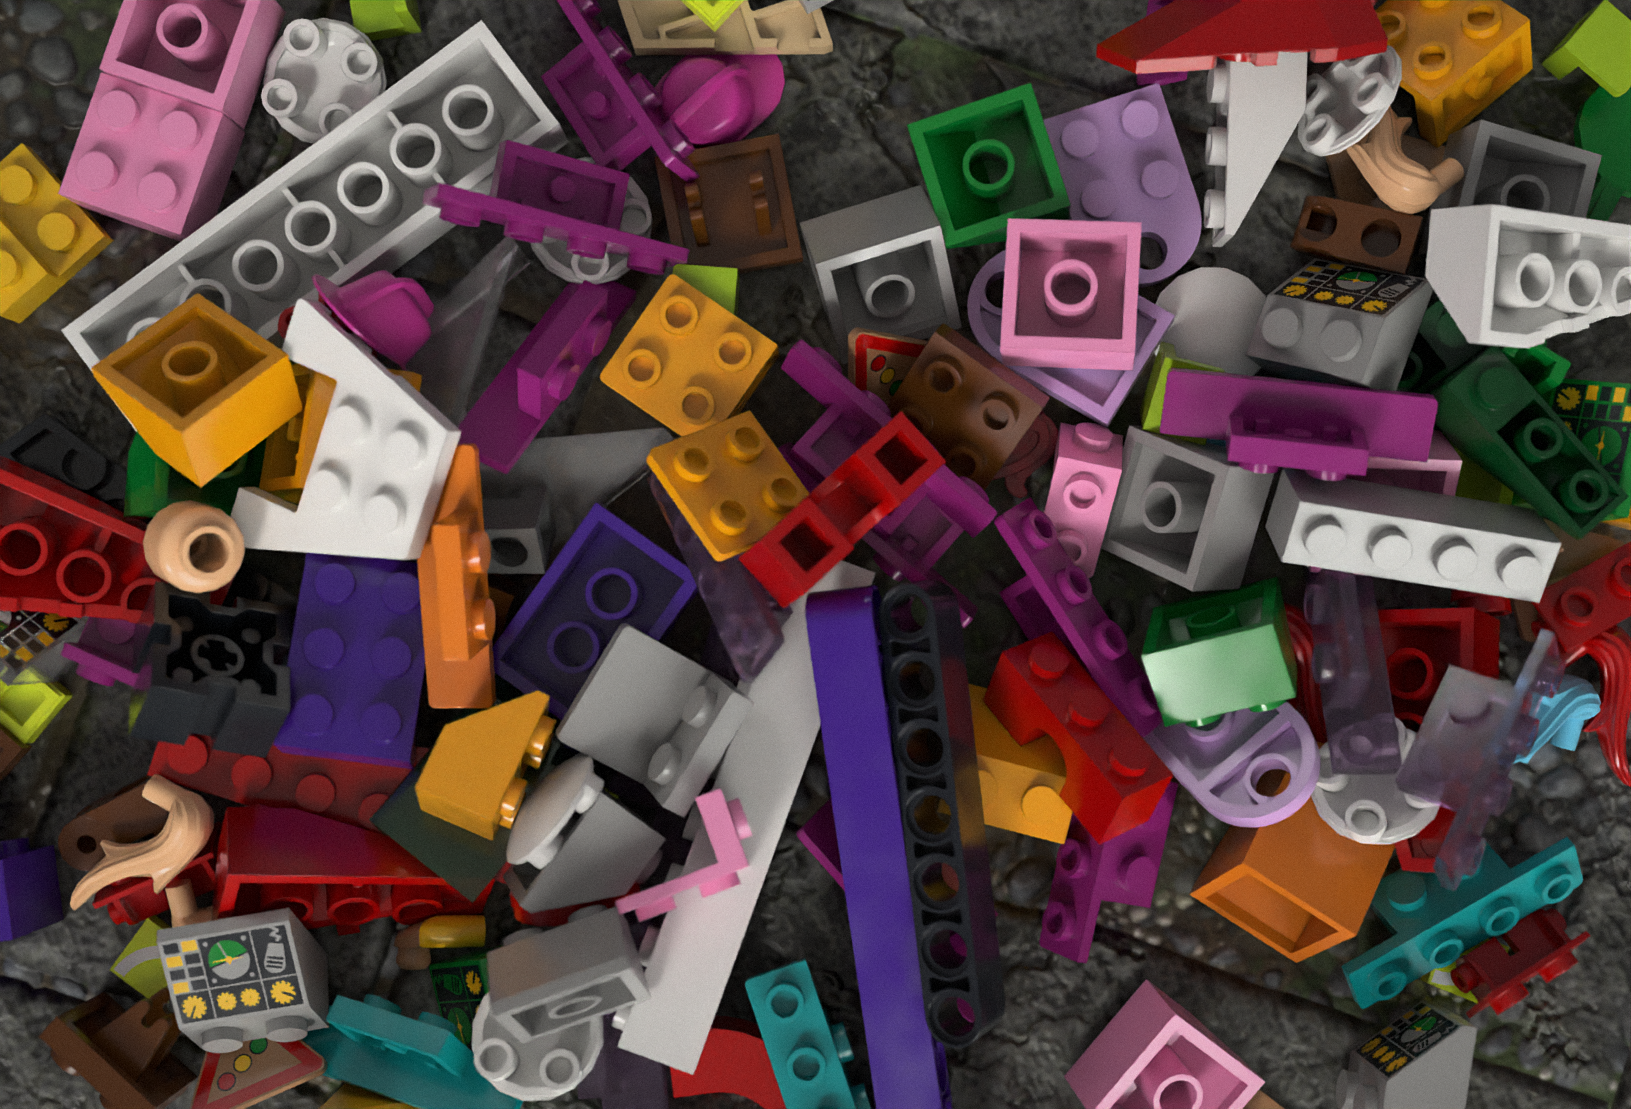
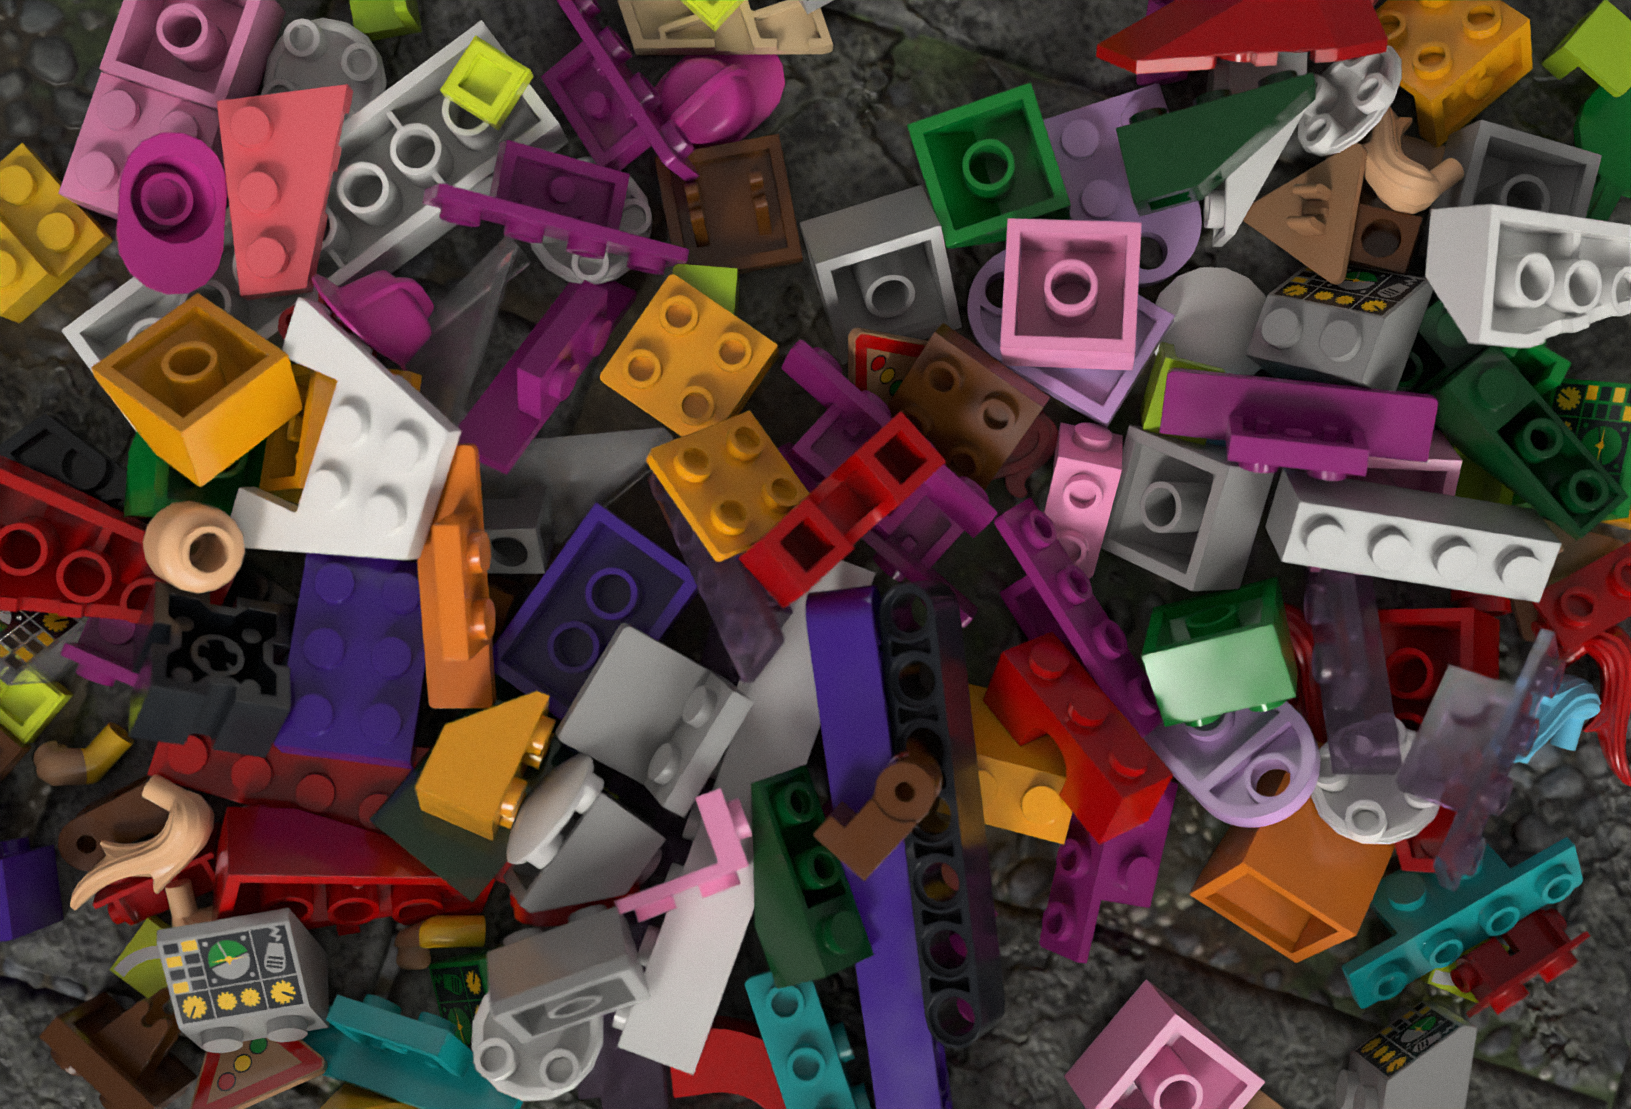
(81, 766): none -> arm
(172, 213): none -> dark pink piece
(279, 182): none -> coral wing
(487, 82): none -> neon yellow tile
(800, 886): none -> dark green slope
(899, 802): none -> reddish brown leg
(1194, 149): none -> dark green slope
(1316, 213): none -> medium nougat piece

